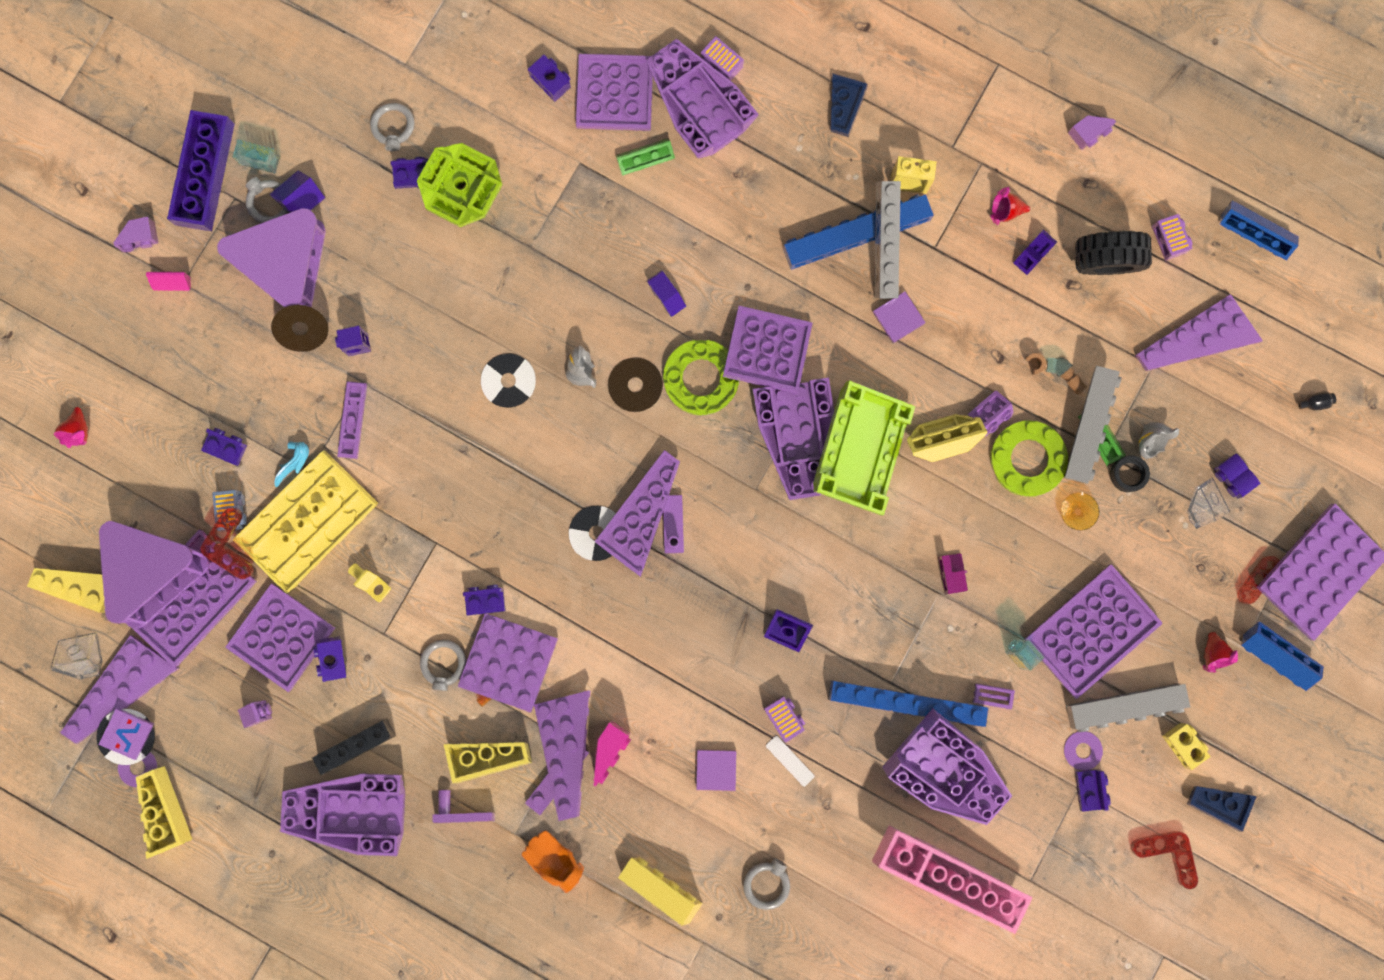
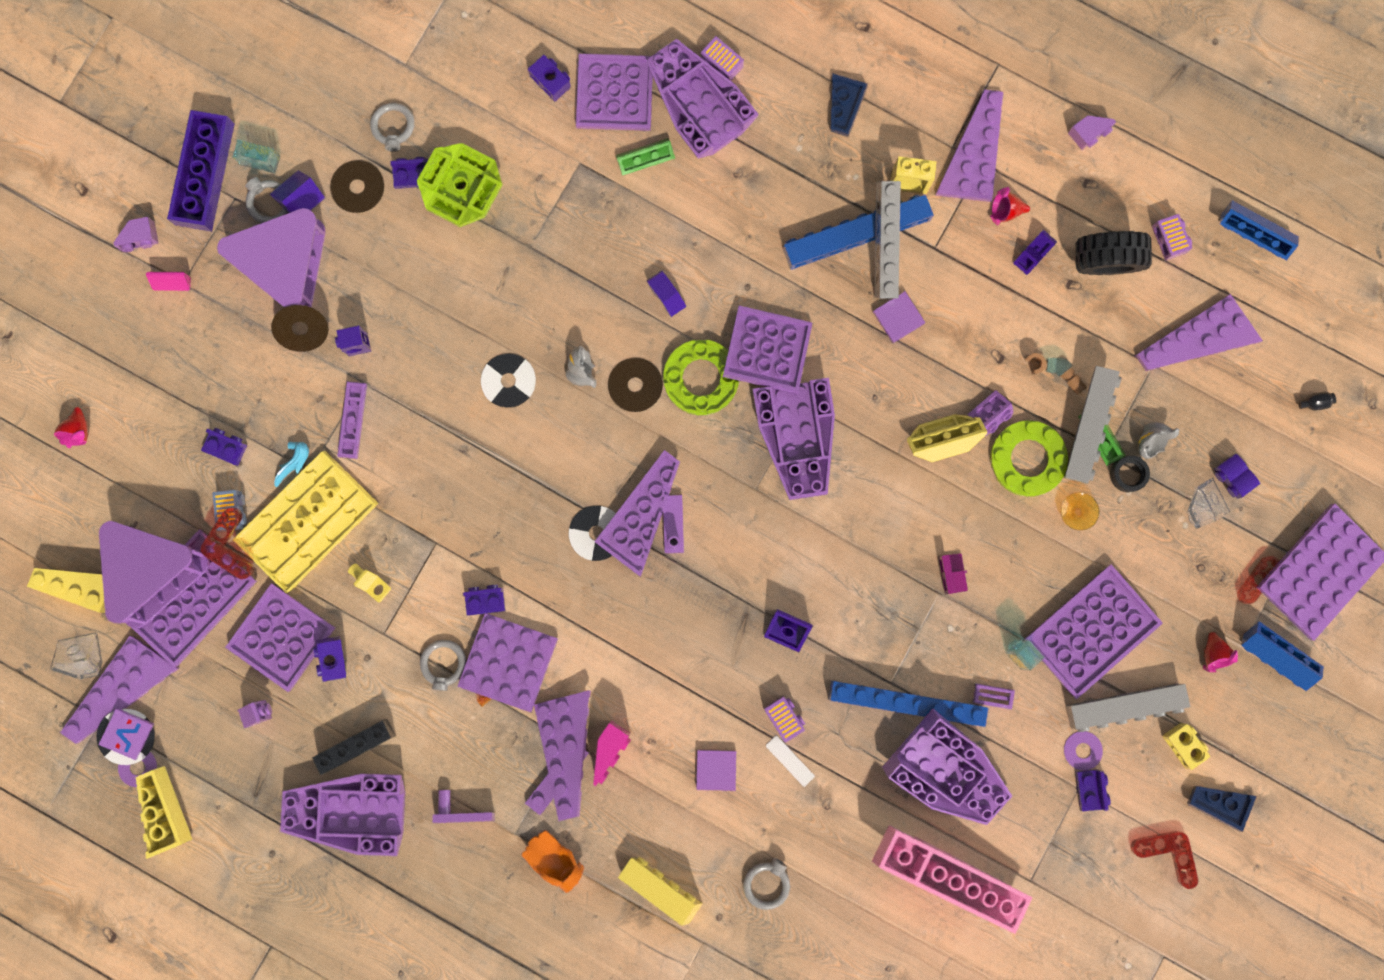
(345, 197): none -> dark brown sticker
(483, 759): light yellow wedge -> none
(862, 447): lime slope -> none
(974, 162): none -> medium lavender wing

